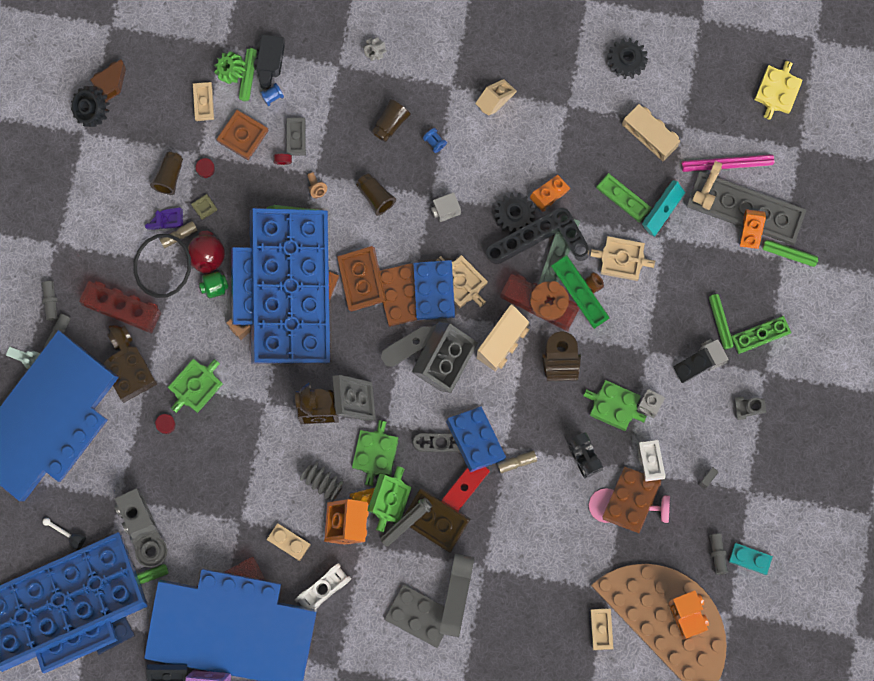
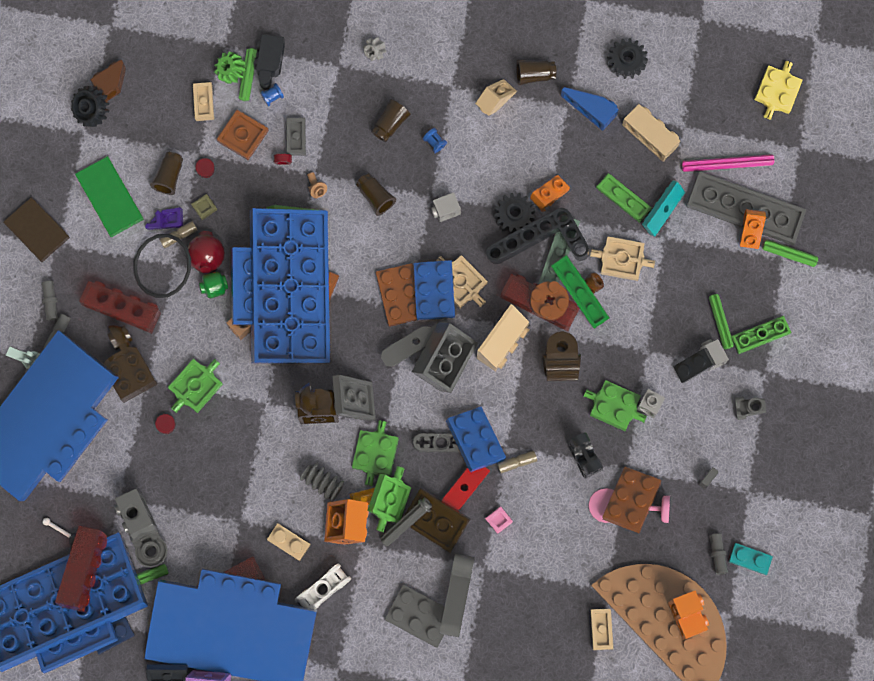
(36, 230): none -> dark brown tile
(81, 569): none -> clear red brick
(109, 196): none -> green tile
(361, 278): dark orange plate -> none
(499, 520): none -> bright pink tile
(535, 71): none -> dark brown plant
(593, 107): none -> blue slope
(651, 460): white plate -> none
(703, 197): tan brick -> none

